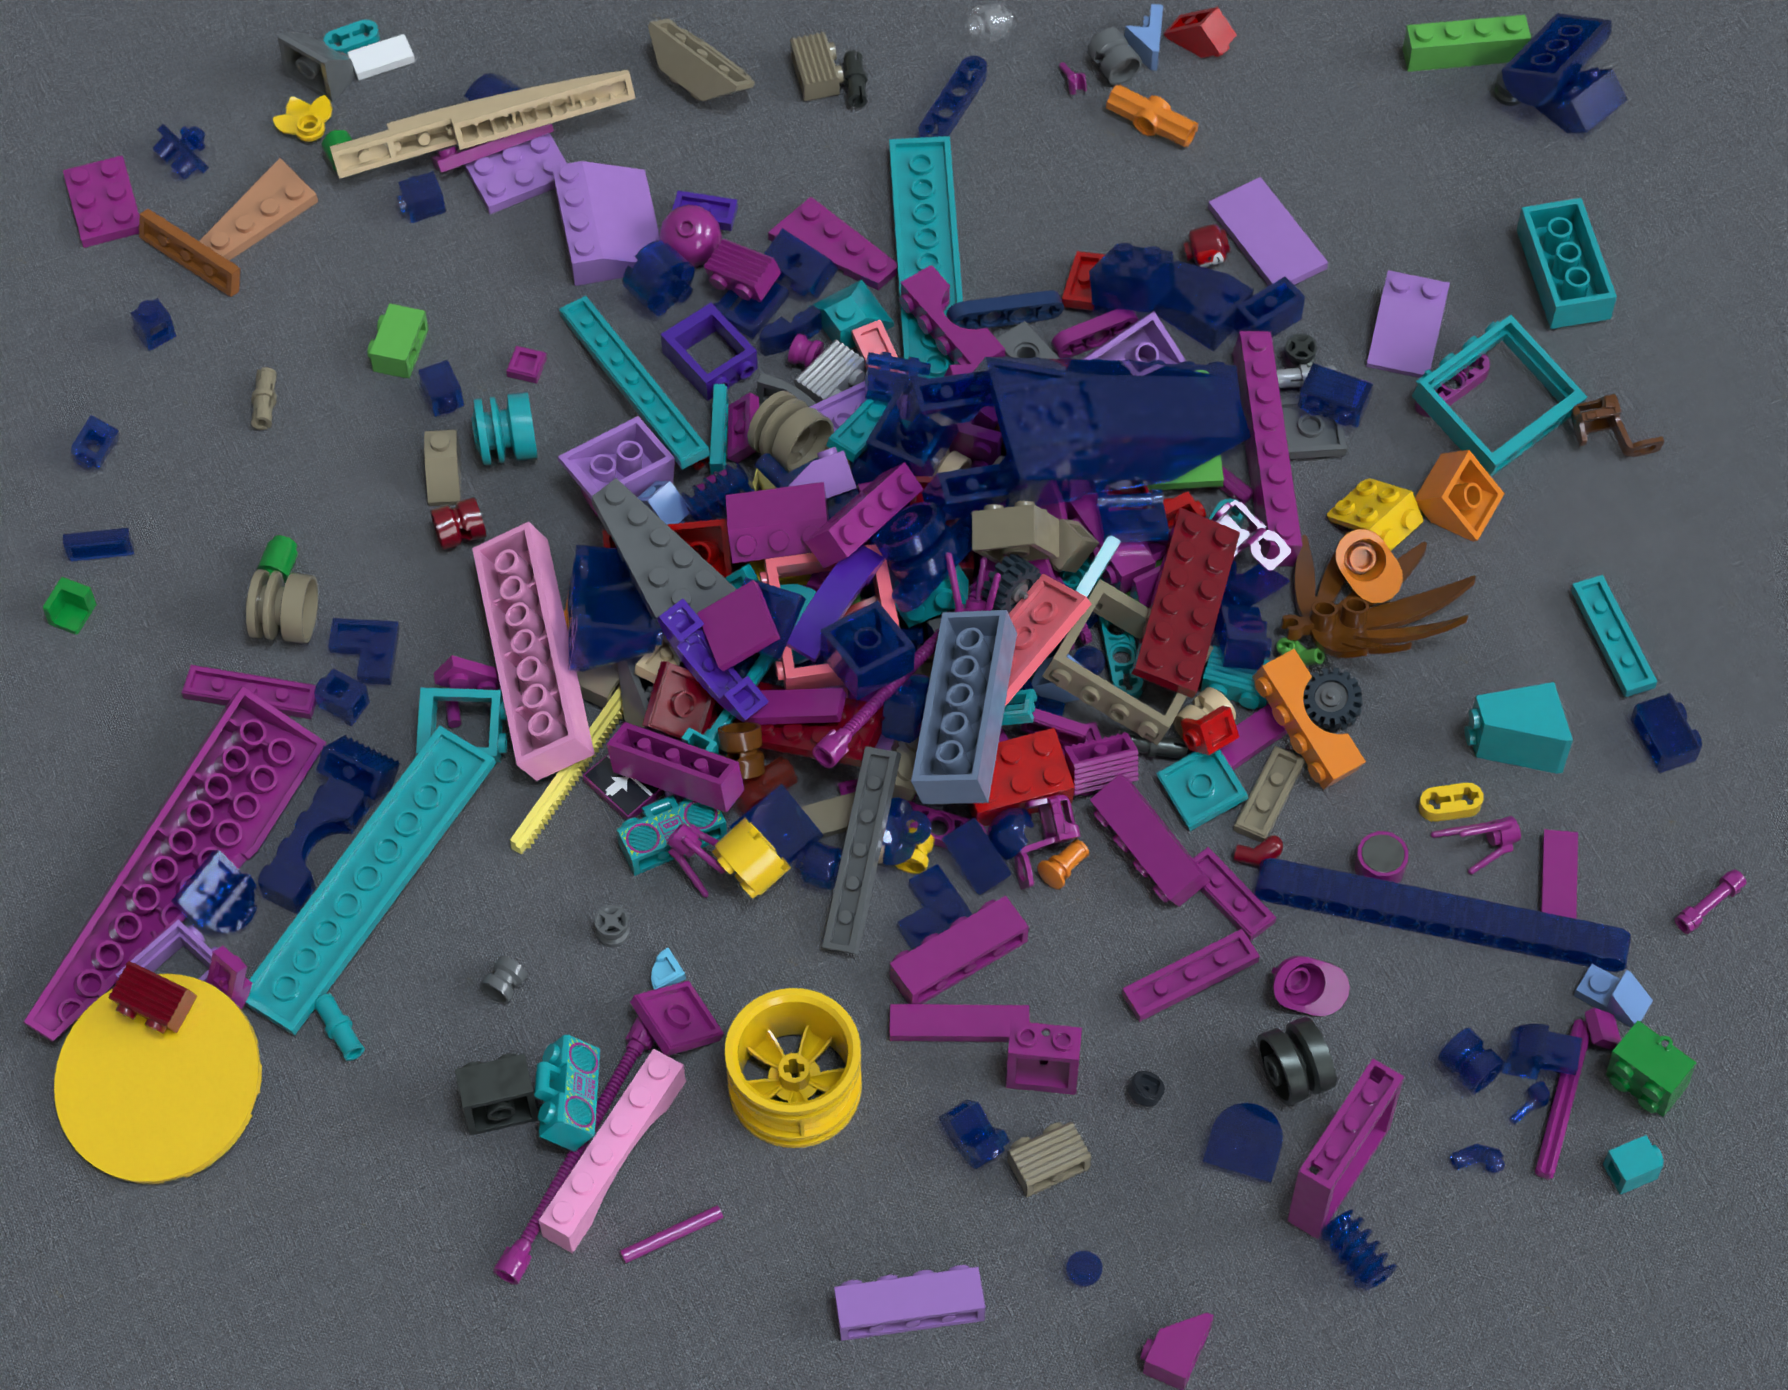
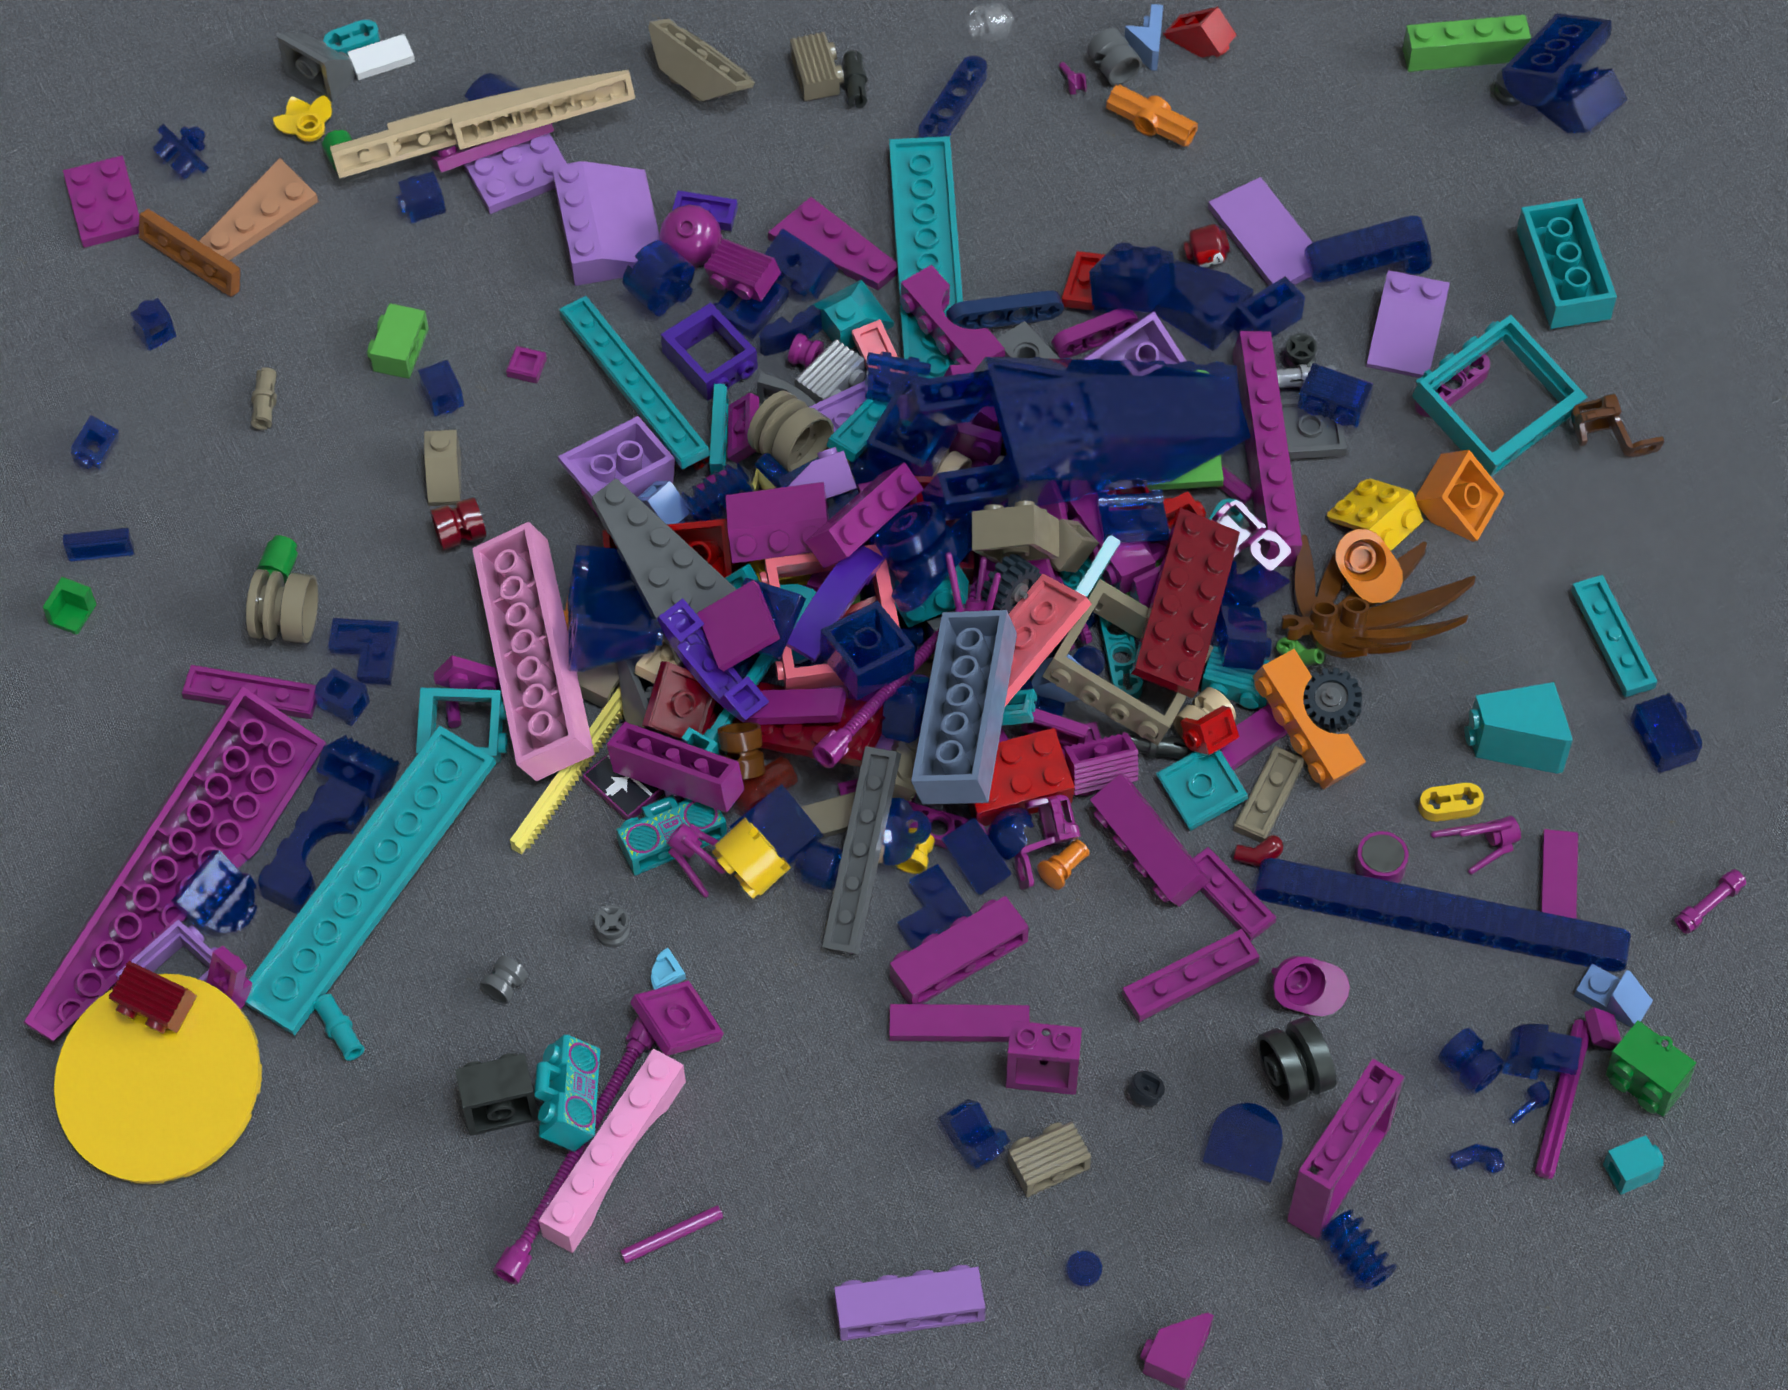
(505, 428): teal wheel -> none
(823, 1025): yellow wheel -> none
(1371, 248): none -> clear blue beam

